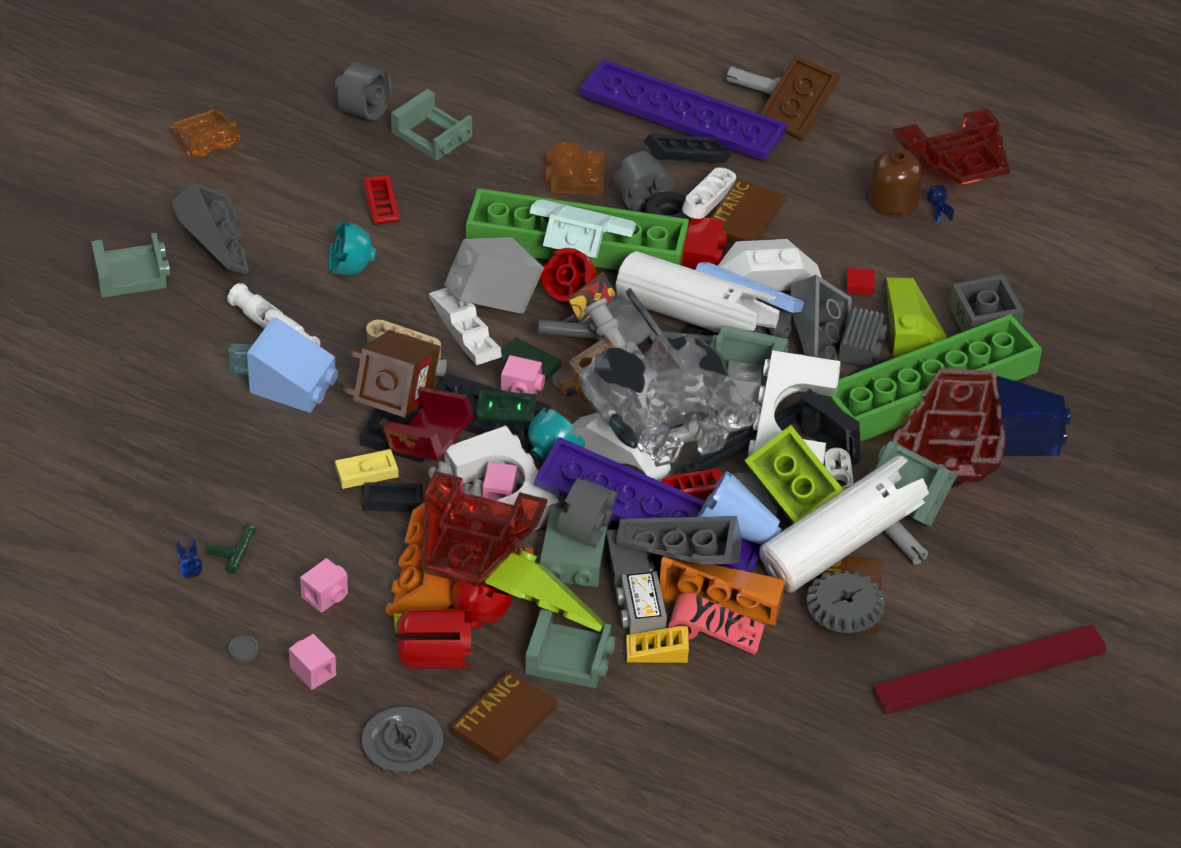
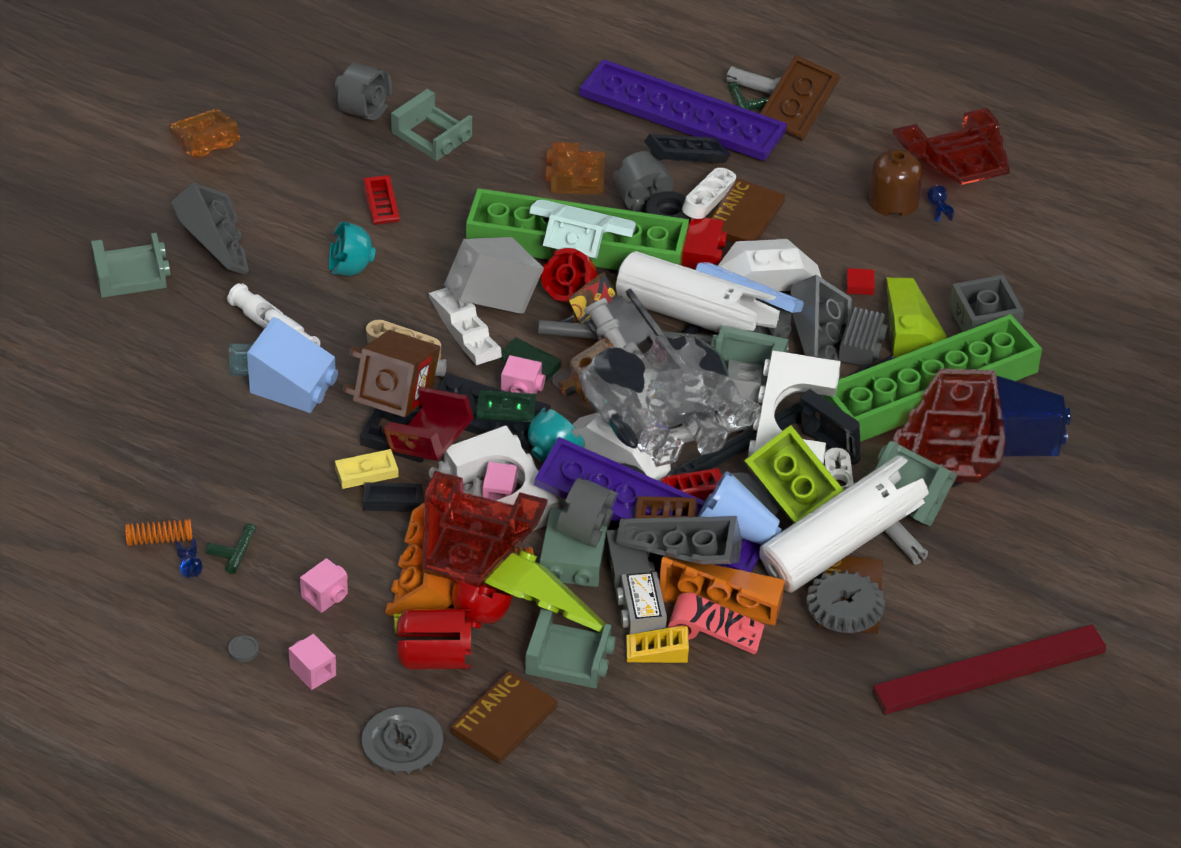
(186, 531): none -> orange piece
(667, 504): none -> reddish brown slope
(741, 102): none -> clear green piece

